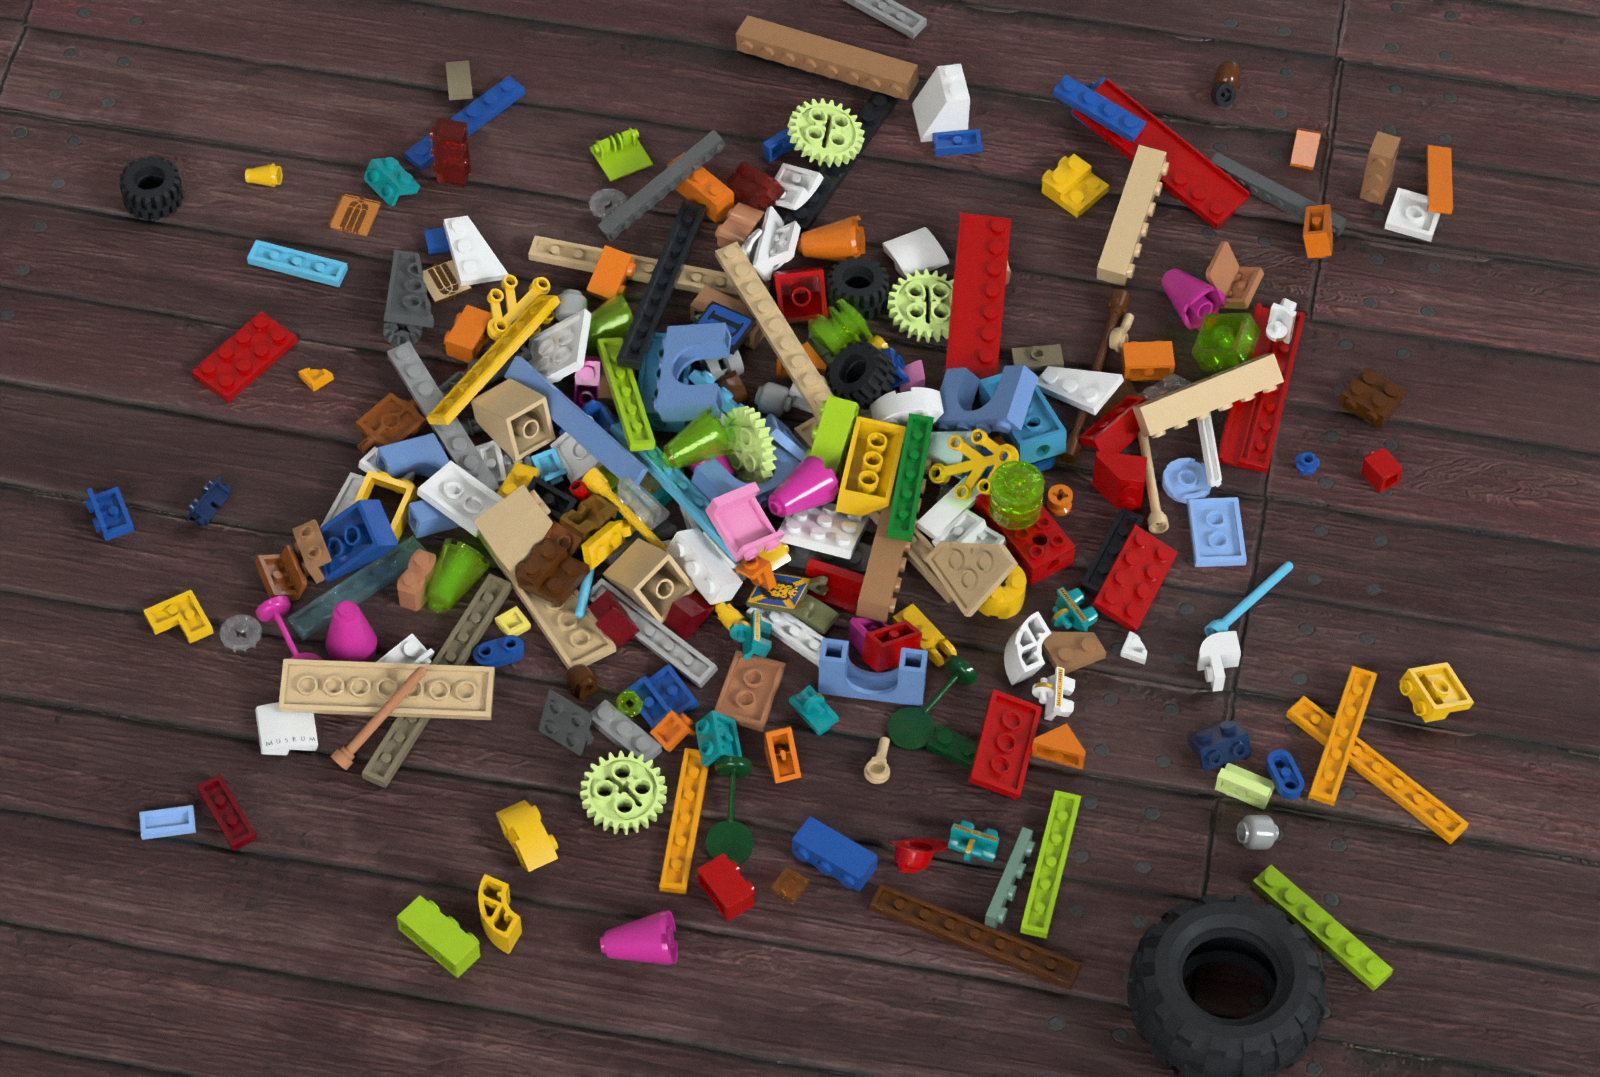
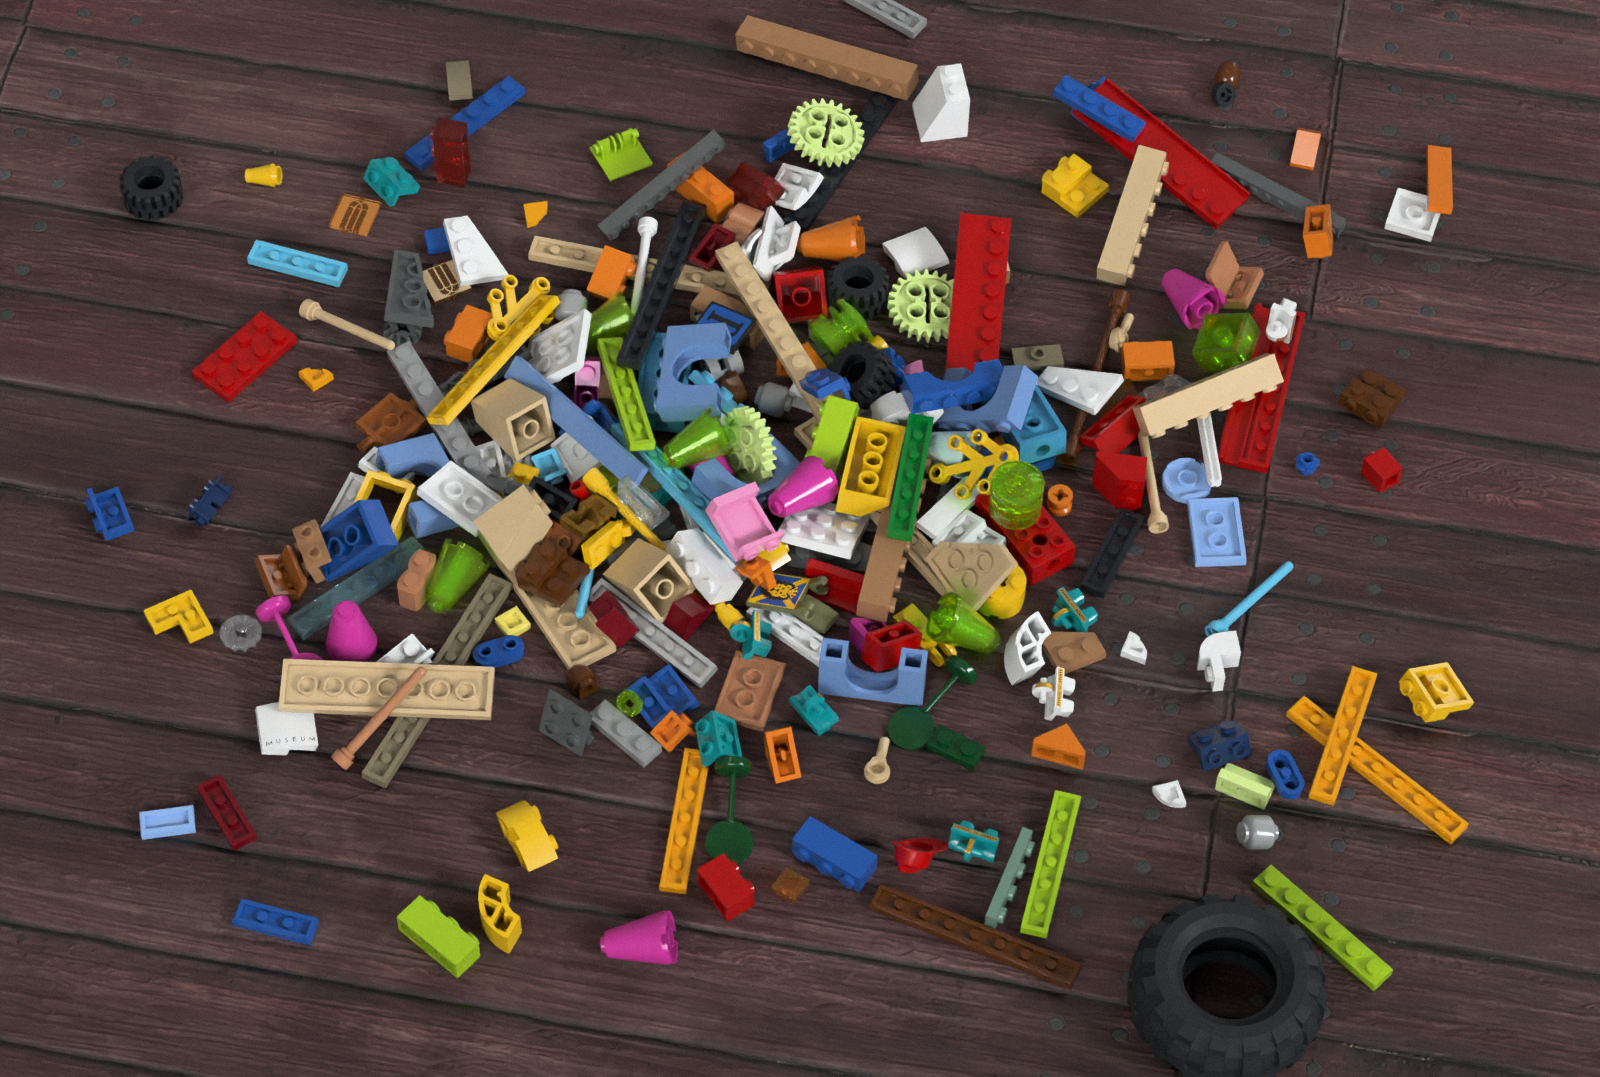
(275, 922): none -> blue tile
(312, 311): none -> tan piece
(503, 484): none -> dark grey axle
(535, 212): none -> light orange tile
(603, 198): clear gear -> none
(607, 808): yellowish green gear -> none
(647, 229): none -> white piece
(715, 239): none -> dark red slope
(785, 437): light blue tile -> none
(825, 382): none -> blue bracket
(927, 393): none -> blue arch
(957, 142): blue plate -> none
(961, 626): none -> clear neon green cone
(1005, 744): red plate -> none
(1134, 578): red plate -> none
(1170, 794): none -> white tile
(1380, 168): medium nougat brick -> none

